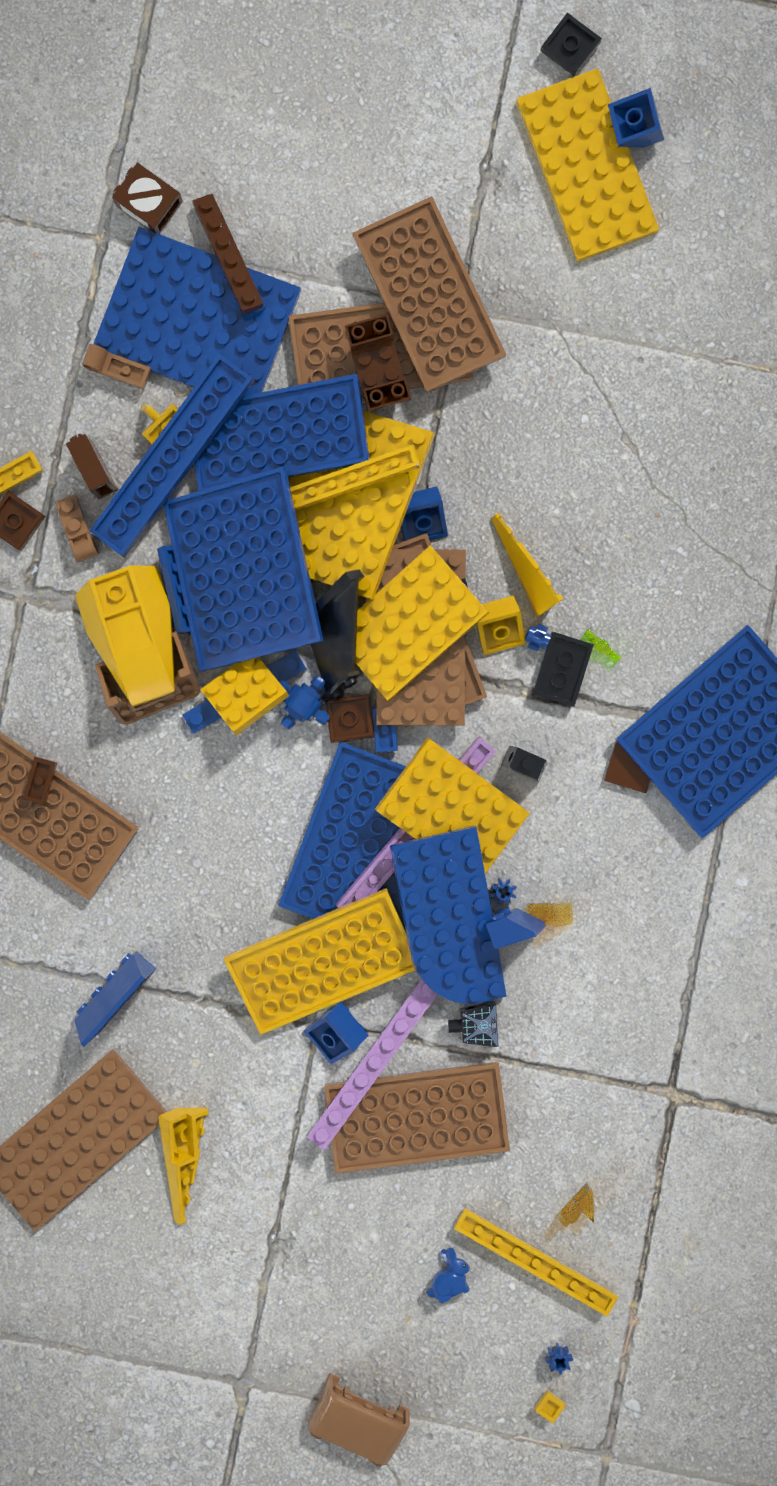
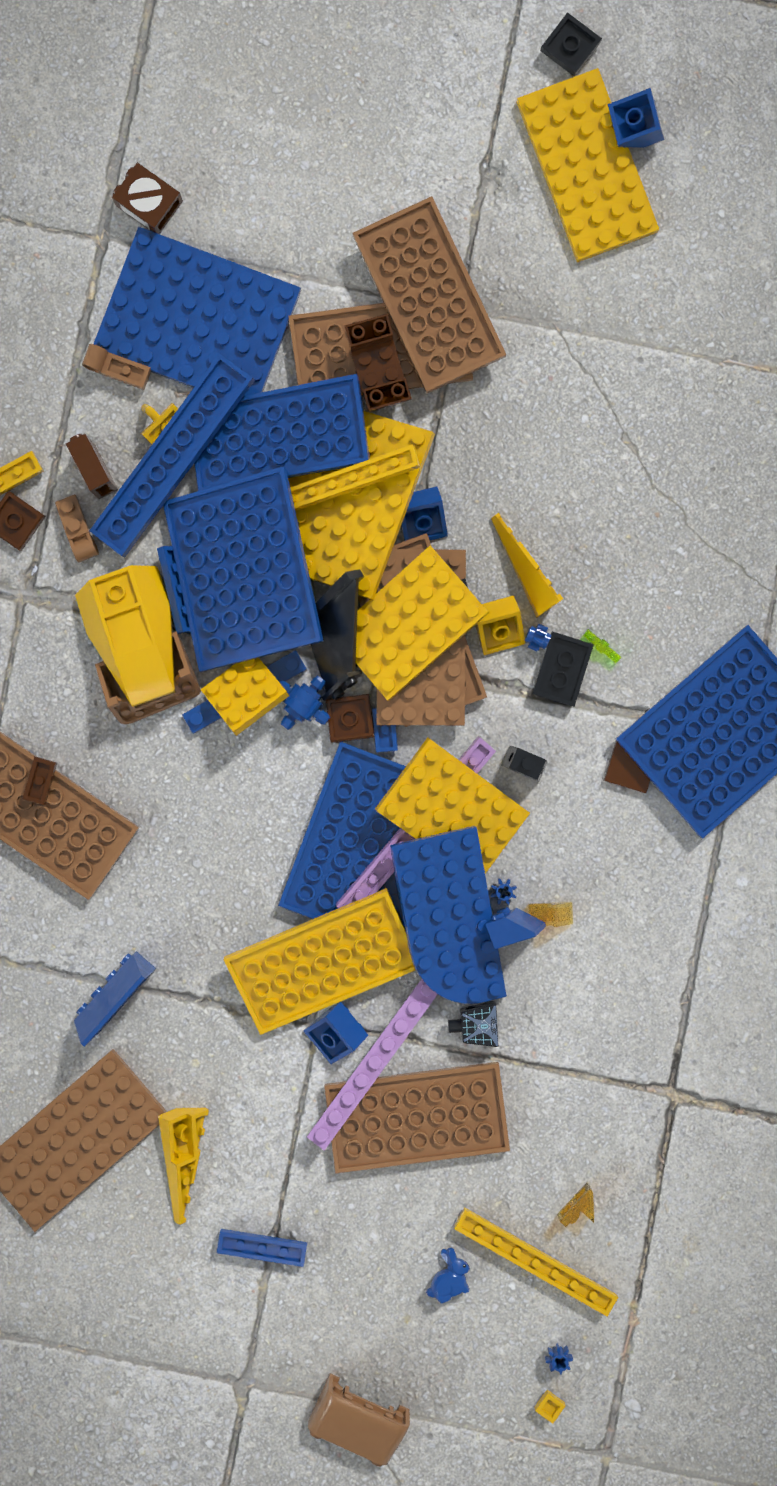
(227, 254): reddish brown plate -> none
(262, 1247): none -> blue plate

